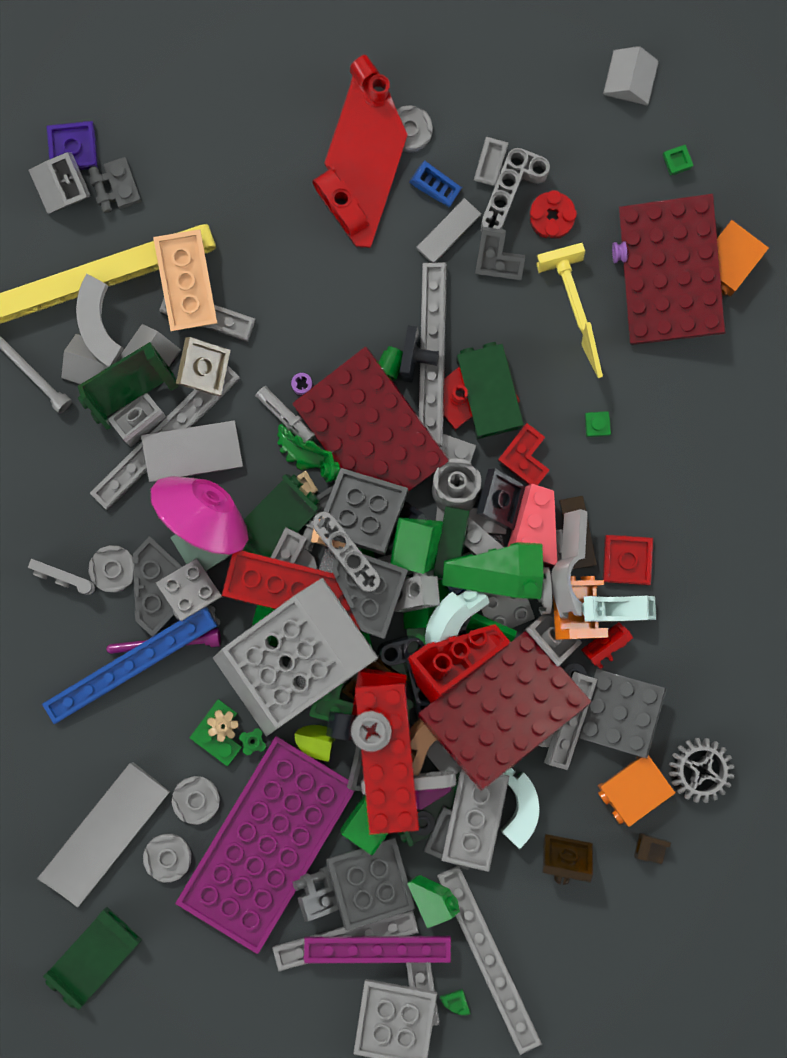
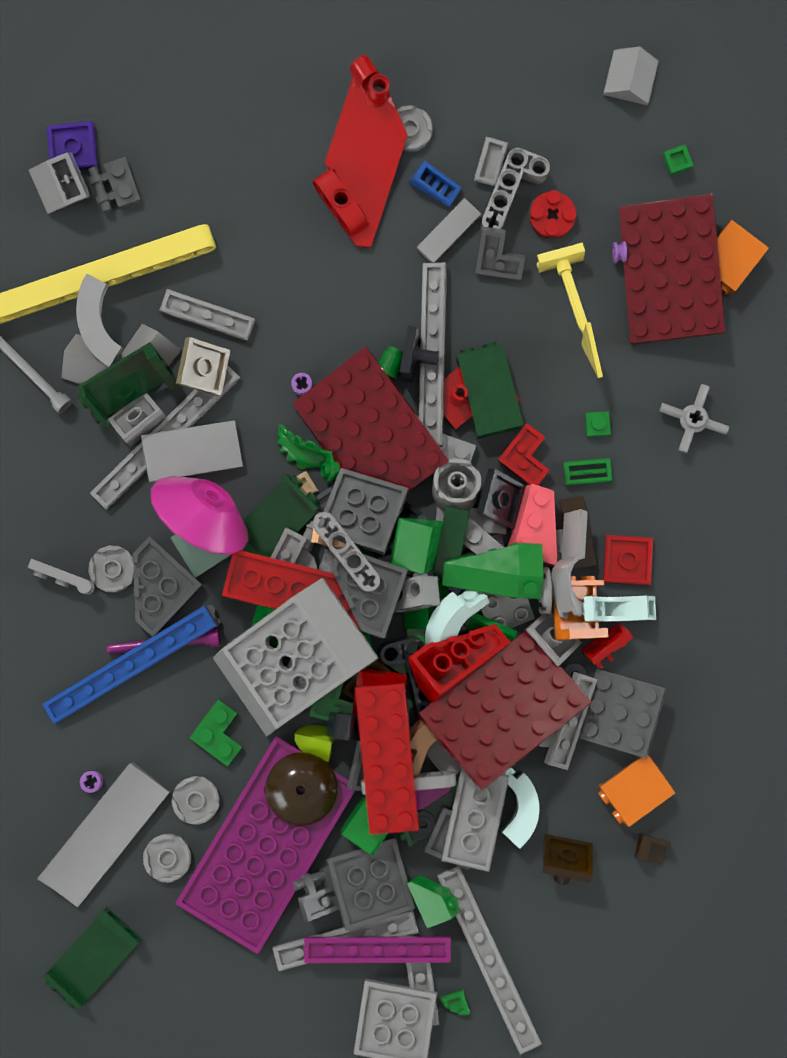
(98, 785): none -> medium lavender bush
(185, 280): light nougat plate -> none
(188, 590): light grey hinge -> none
(218, 721): tan plant -> none
(256, 735): green plate -> none
(292, 422): light grey pin -> none
(319, 785): none -> dark brown dish
(374, 742): light grey gear -> none
(567, 473): none -> green tile
(698, 410): none -> light grey bar
(707, 760): light grey gear -> none

